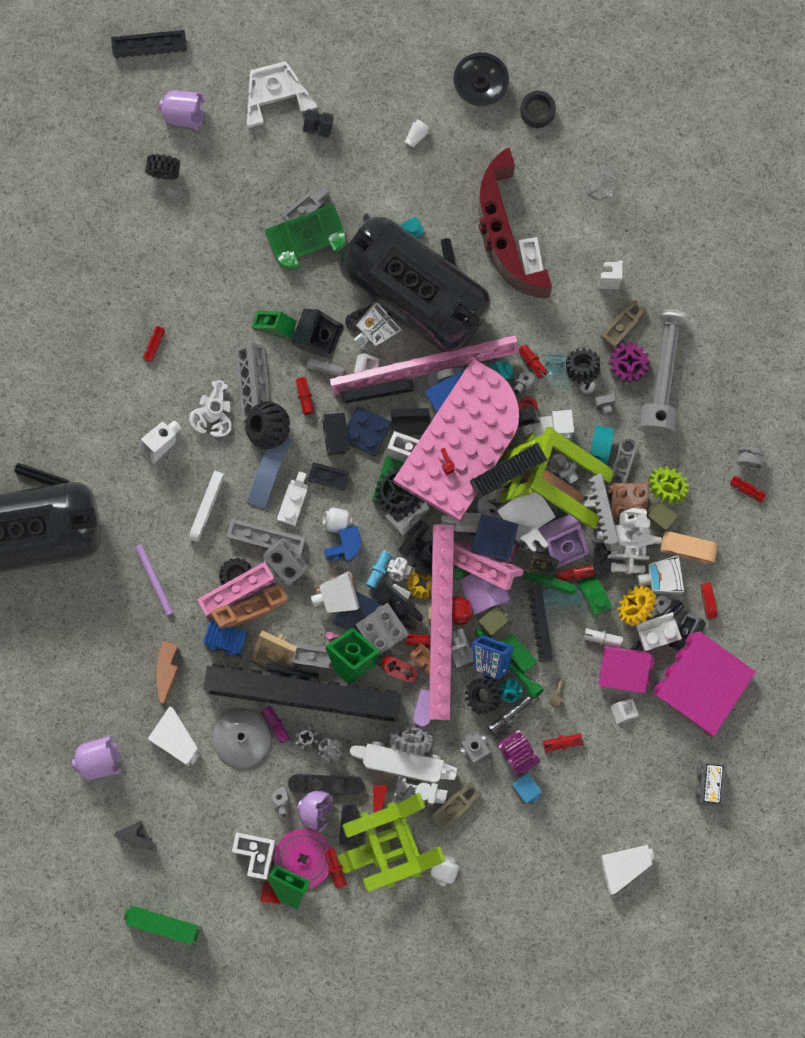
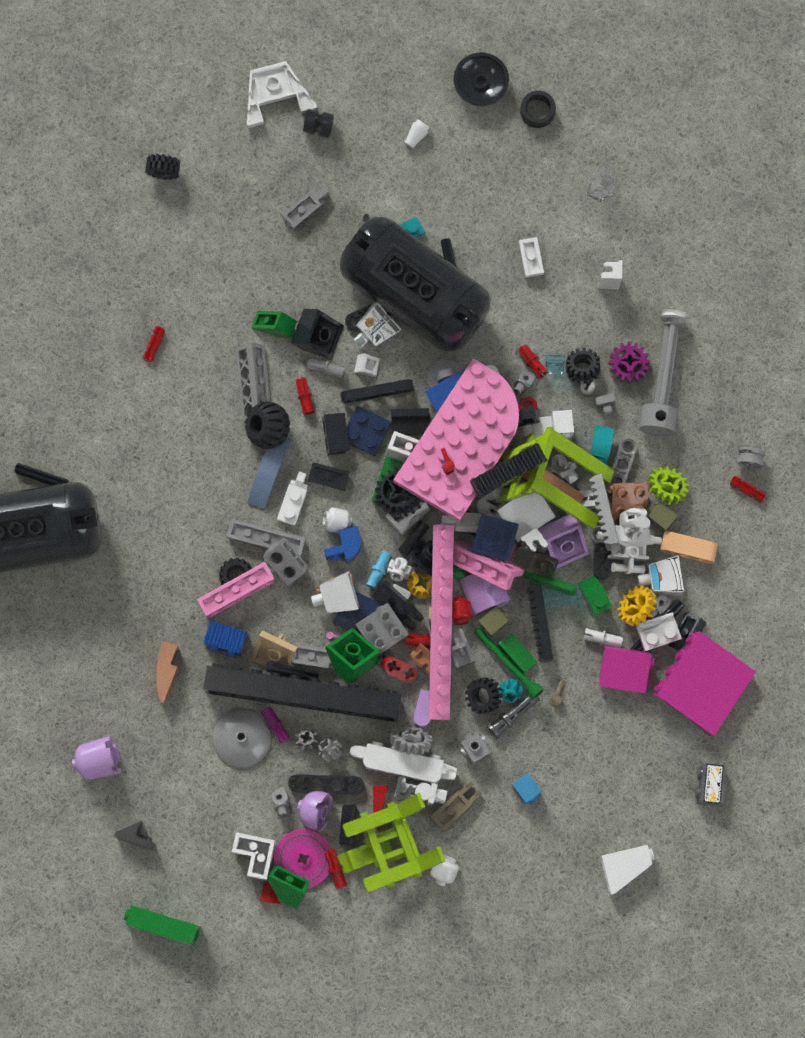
(149, 43): black gear -> none
(154, 580): lavender bar -> none
(159, 440): white torso -> none
(174, 738): white slope -> none
(182, 109): lavender cylinder -> none
(206, 506): white beam -> none
(212, 412): white animal -> none
(250, 609): nougat slope -> none
(306, 235): green piece -> none
(426, 365): bright pink plate -> none
(491, 657): blue torso -> none
(498, 233): dark red slope -> none
(504, 369): teal bracket -> none
(518, 753): magenta brick -> none
(562, 742): red pin -> none
(575, 573): red axle -> none
(622, 325): dark tan hinge -> none
(624, 710): white slope -> none
(708, 600): red beam -> none

